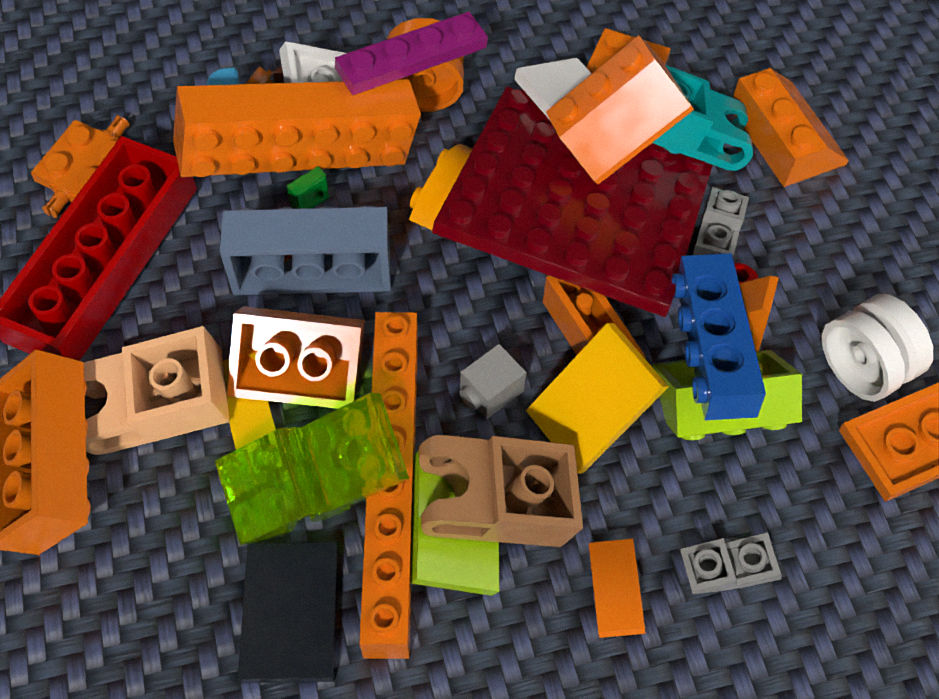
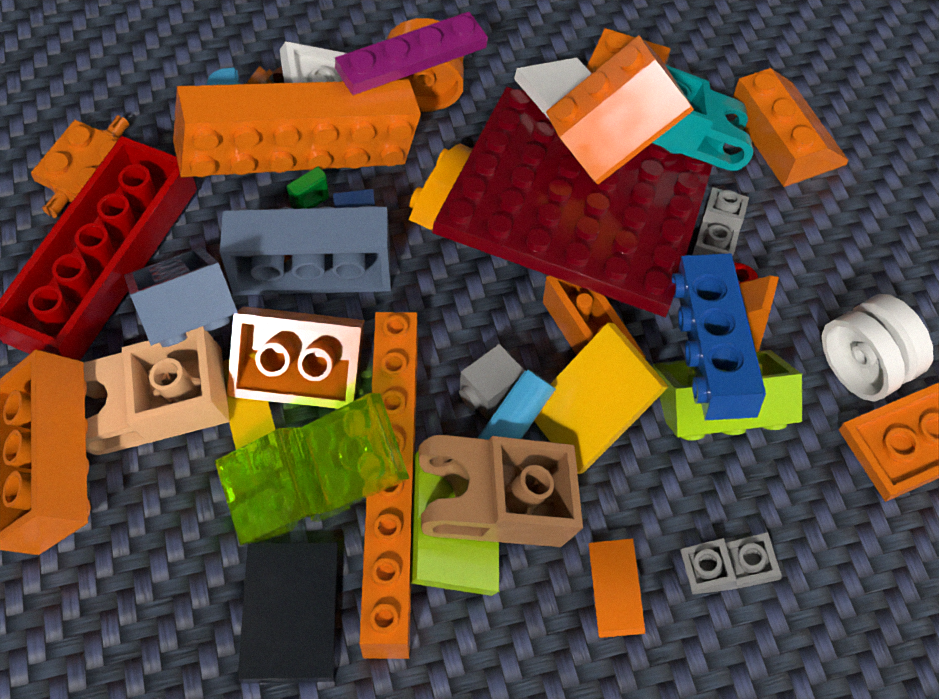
(180, 296): none -> sand blue brick
(354, 199): none -> dark blue plate
(519, 407): none -> dark azure brick

